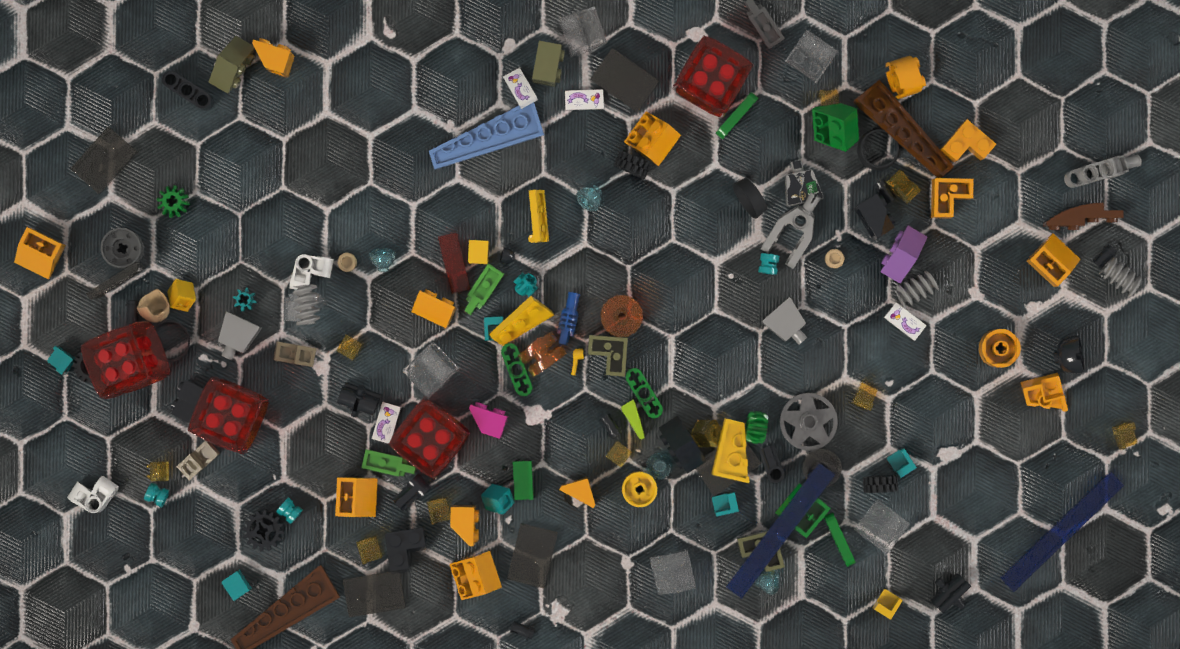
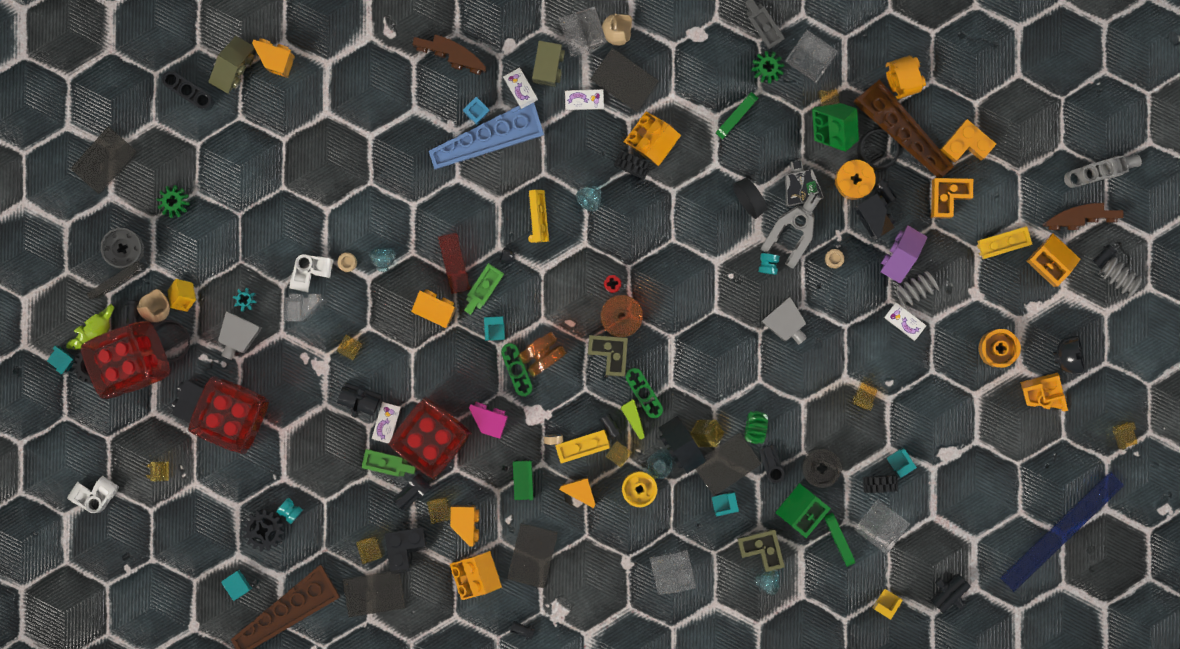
(38, 252): light orange slope -> none
(94, 327): none -> lime animal
(156, 495): teal wheel -> none
(198, 460): dark tan slope -> none
(294, 354): dark tan slope -> none
(306, 304): light grey piece -> none
(356, 497): light orange slope -> none
(430, 370): clear slope -> none
(458, 55): none -> reddish brown slope
(476, 111): none -> dark azure panel
(478, 252): yellow panel -> none
(497, 499): teal panel -> none
(520, 321): yellow wing -> none
(525, 284): teal gear -> none
(553, 439): none -> tan tile
(568, 319): blue hinge -> none
(577, 354): yellow hand -> none
(583, 446): none -> yellow hinge
(617, 28): none -> tan hair
(617, 287): none -> red bush
(712, 76): clear red piece -> none
(731, 452): yellow wing -> none
(763, 72): none -> green gear
(780, 530): clear blue tile -> none
(808, 421): flat silver wheel -> none
(863, 172): none -> light orange brick
(903, 186): clear yellow panel -> none
(1004, 242): none -> yellow hinge

